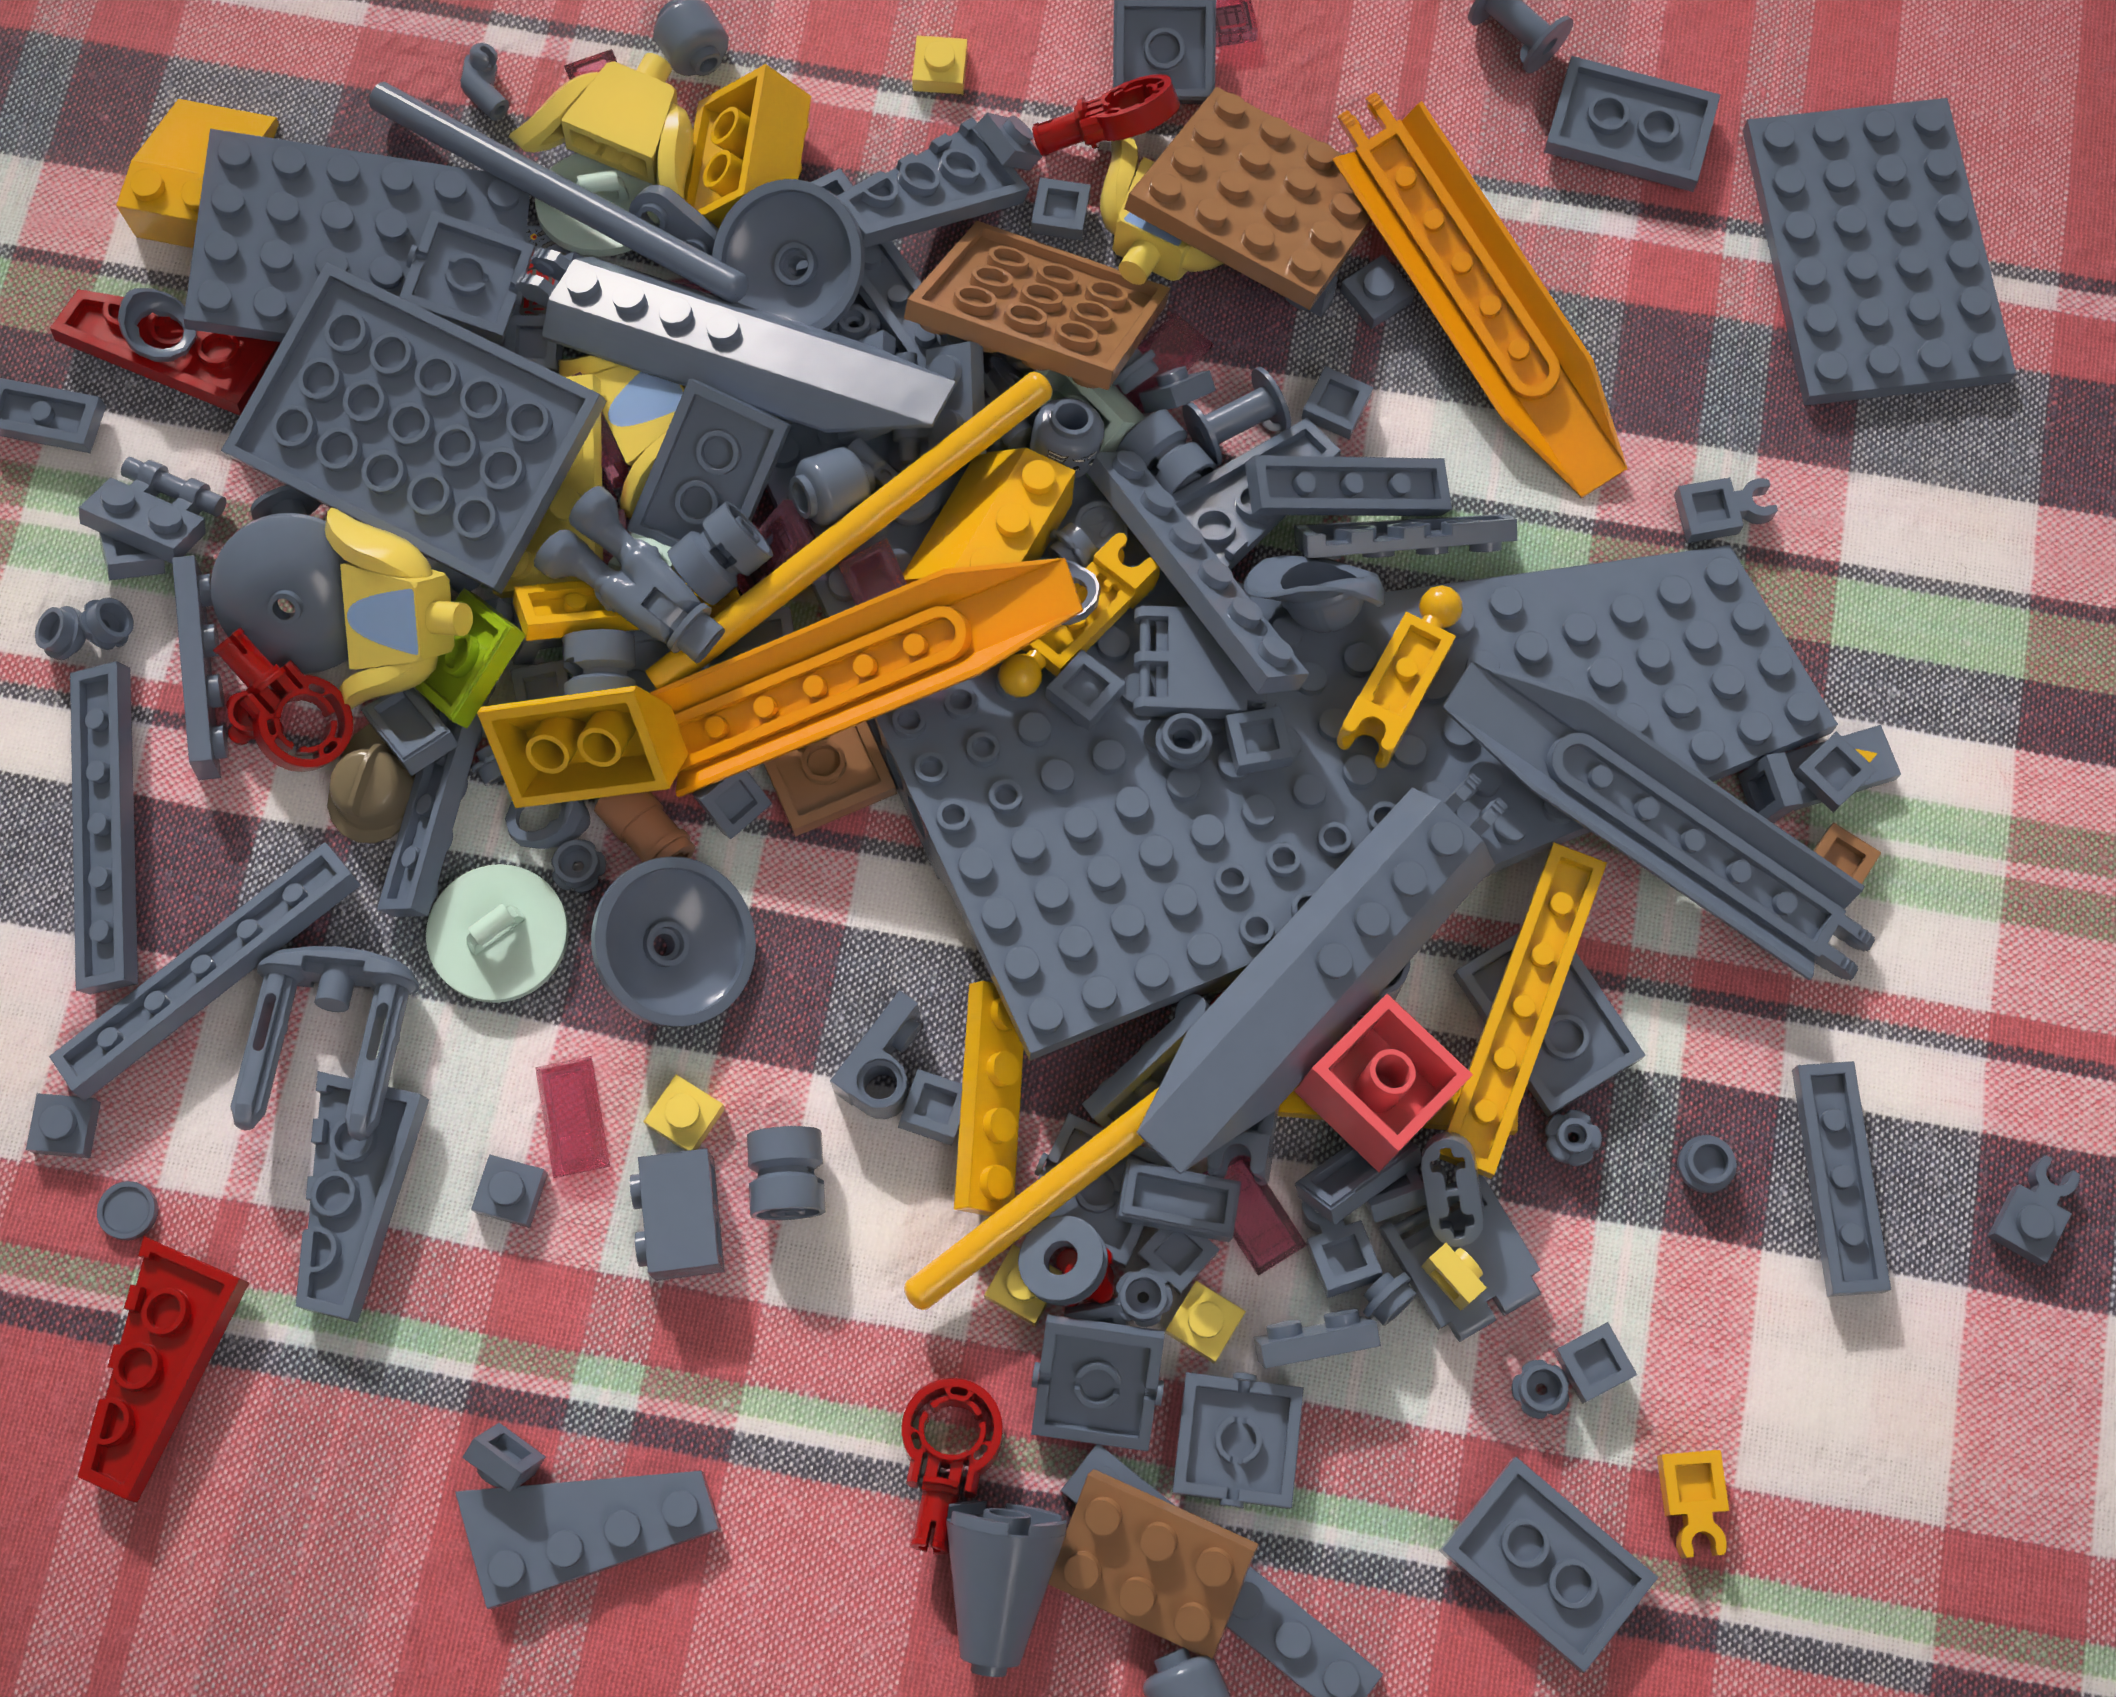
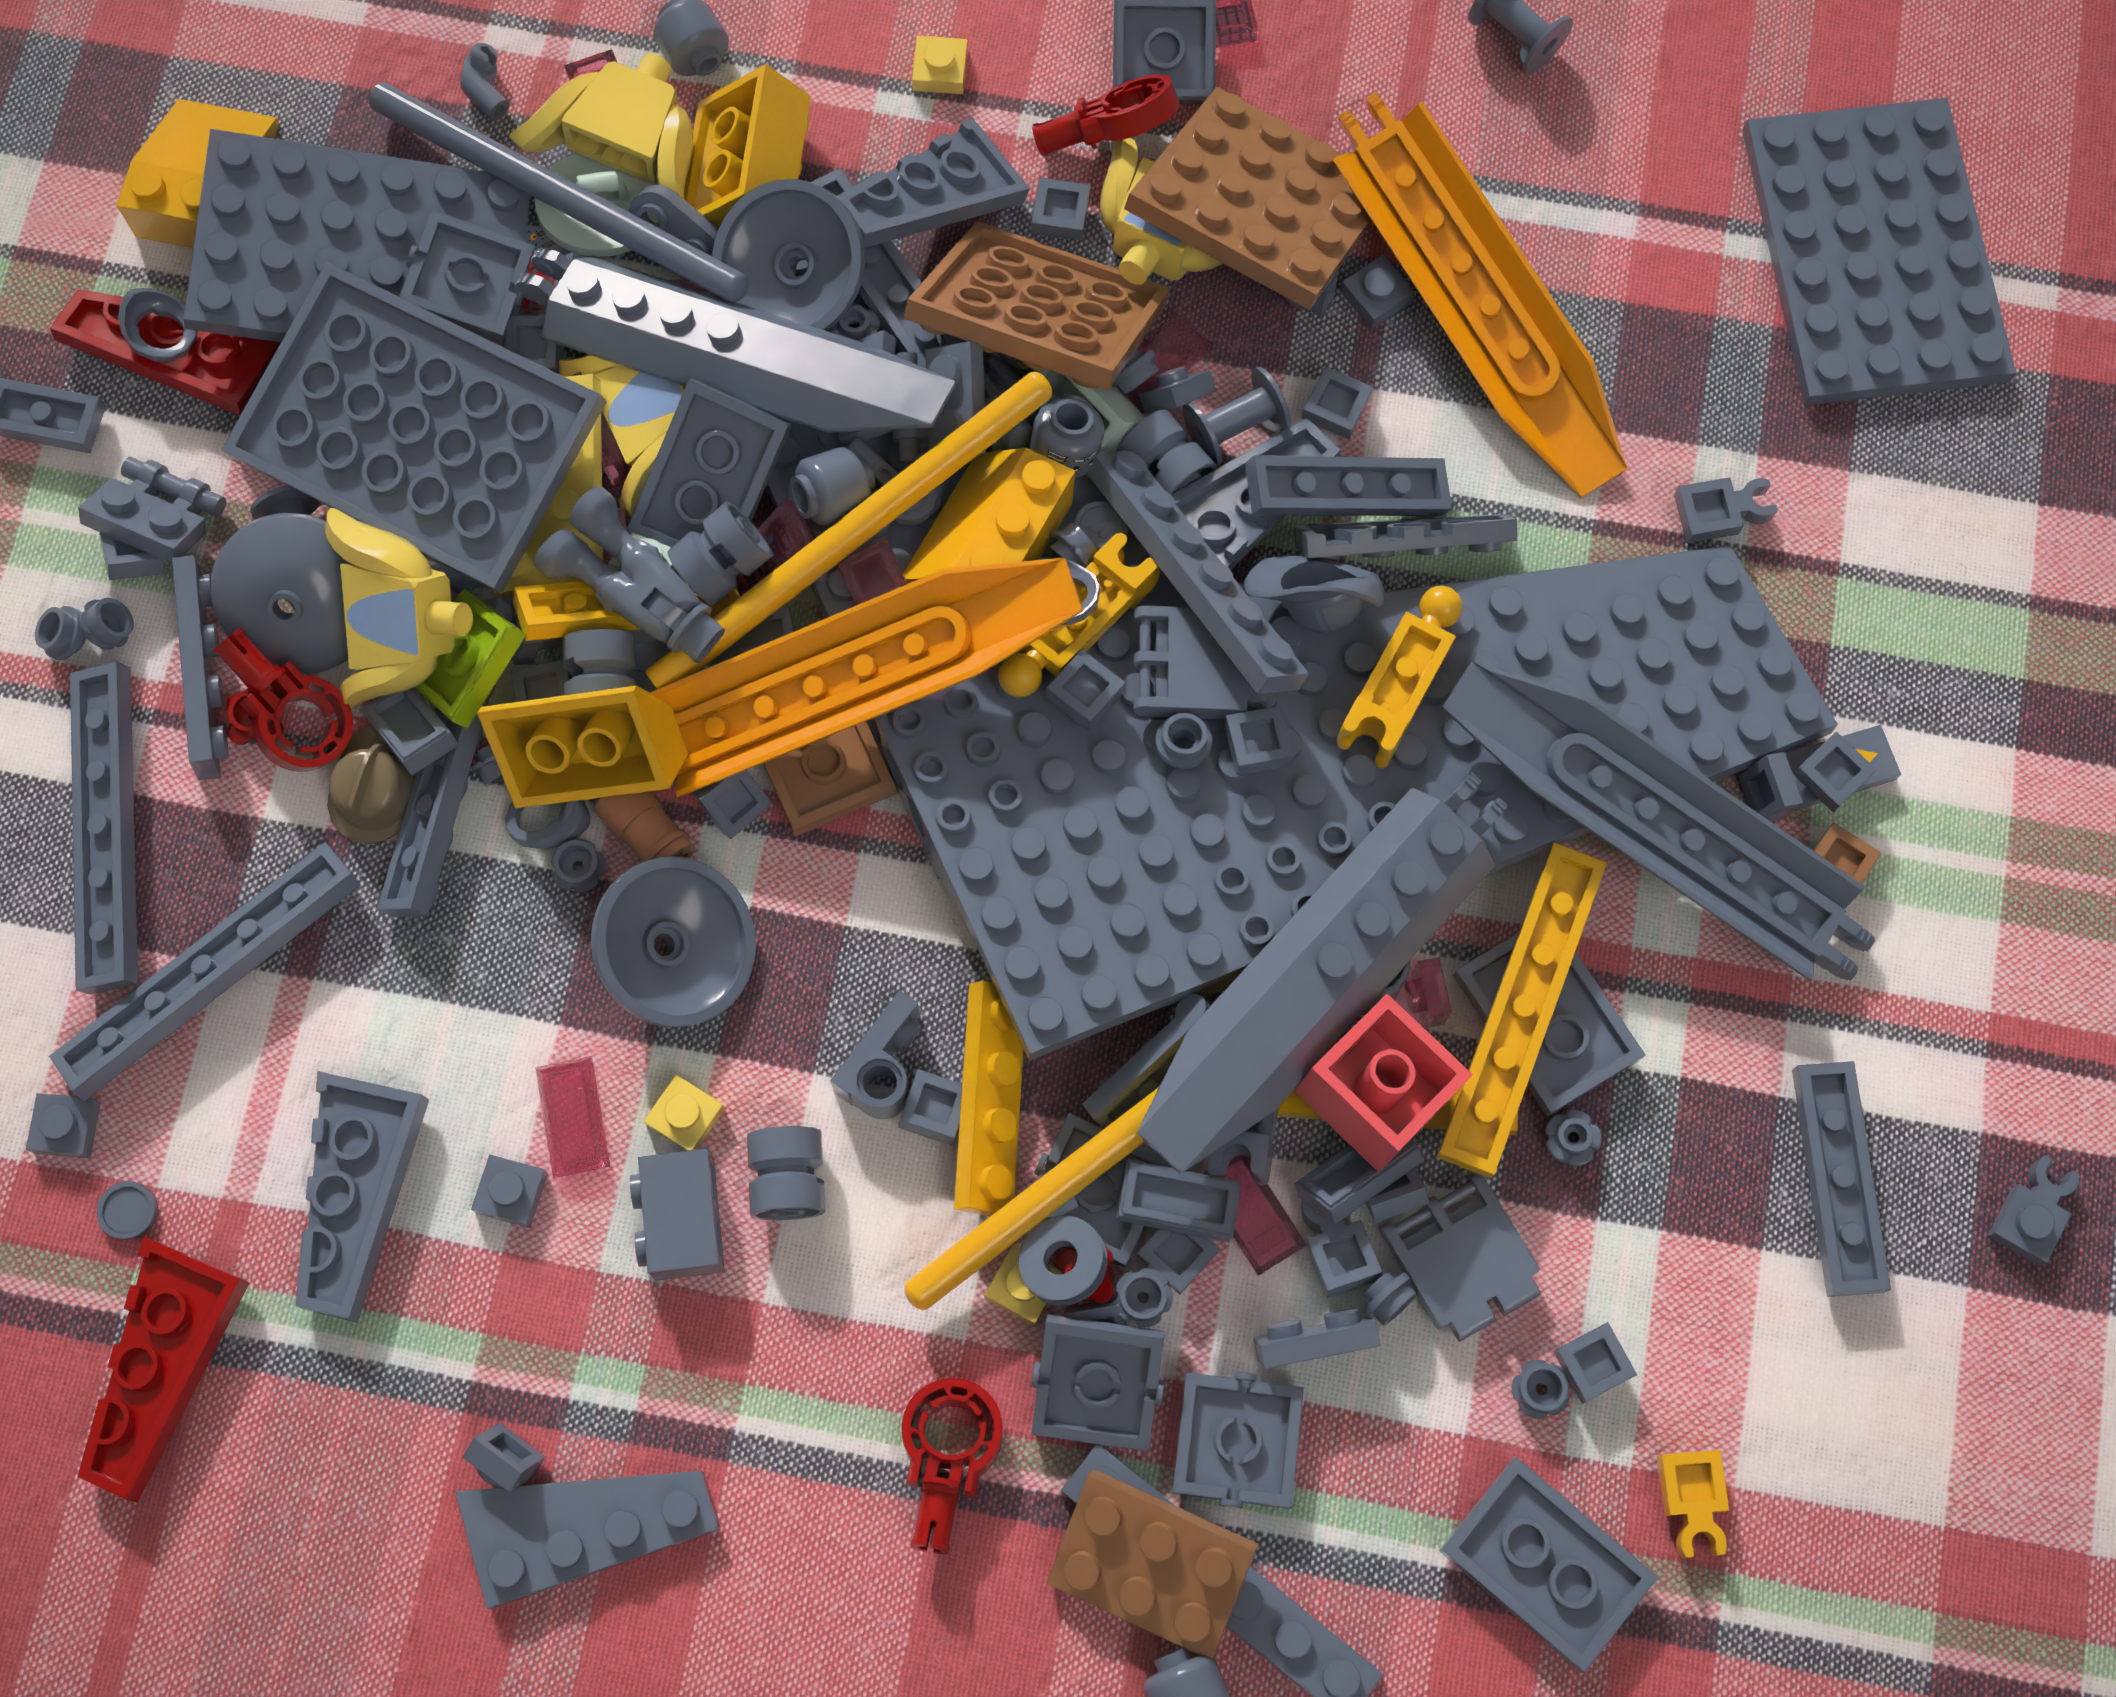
(337, 974): sand blue piece -> none
(497, 933): light aqua shield -> none
(999, 1578): sand blue cone -> none
(1009, 141): sand blue plate -> none
(1205, 1322): light yellow plate -> none
(1428, 993): none -> clear pink plate
(1455, 1274): light yellow plate -> none
(1466, 1187): sand blue beam -> none
(1632, 123): sand blue plate -> none
(1706, 1164): sand blue plate -> none

